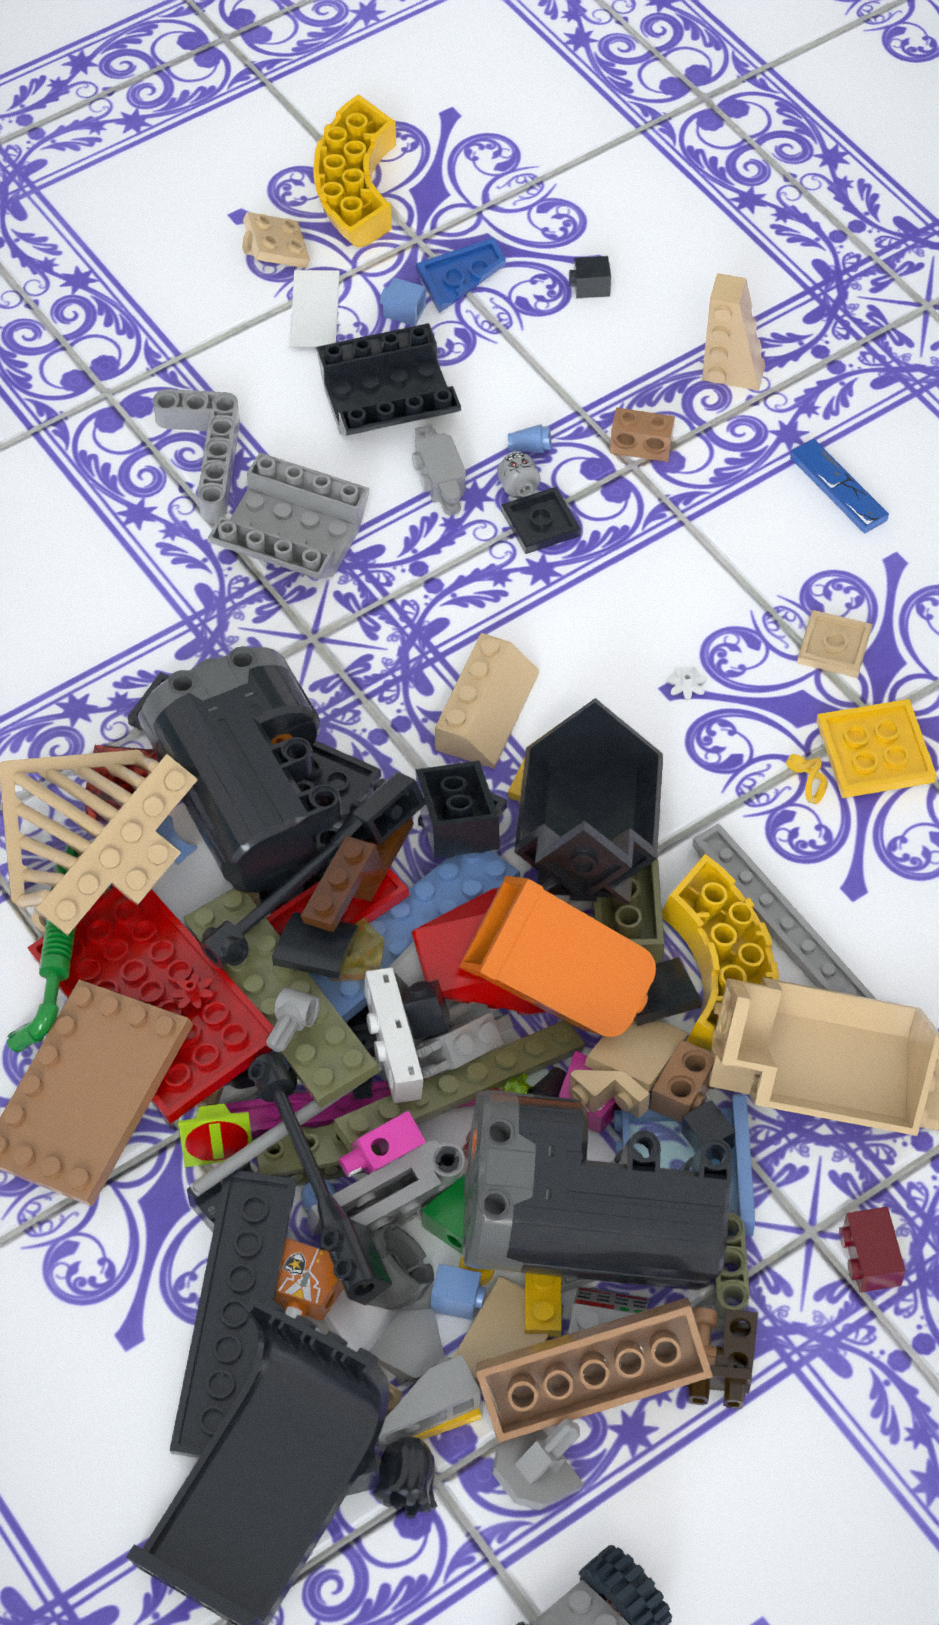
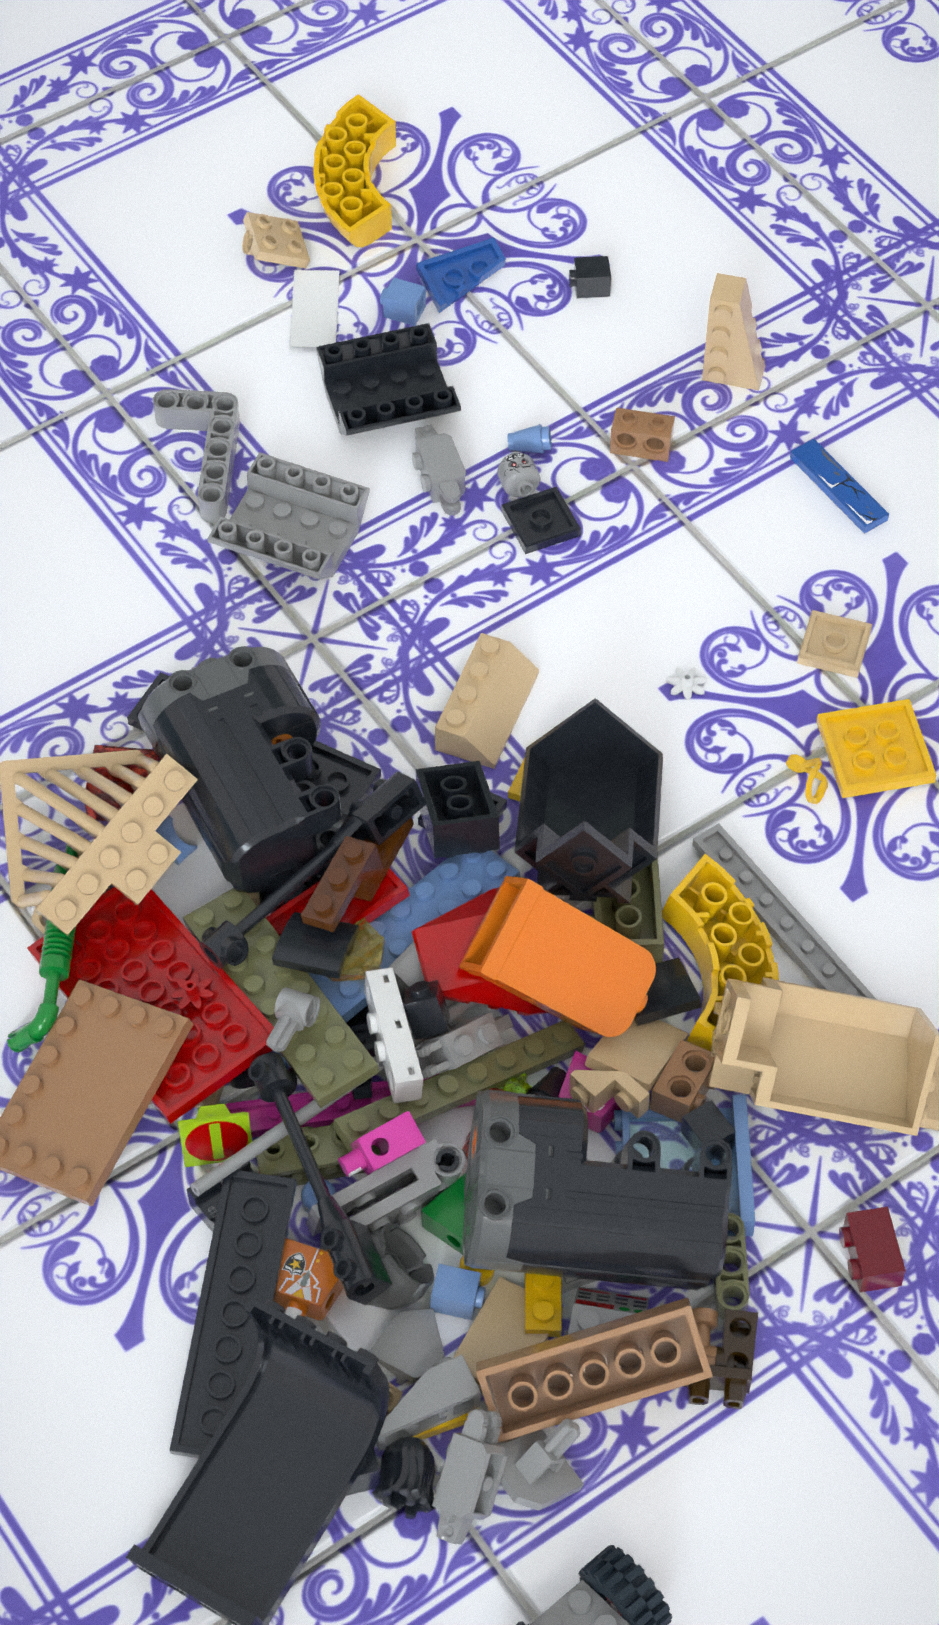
(470, 1475): none -> light grey hinge

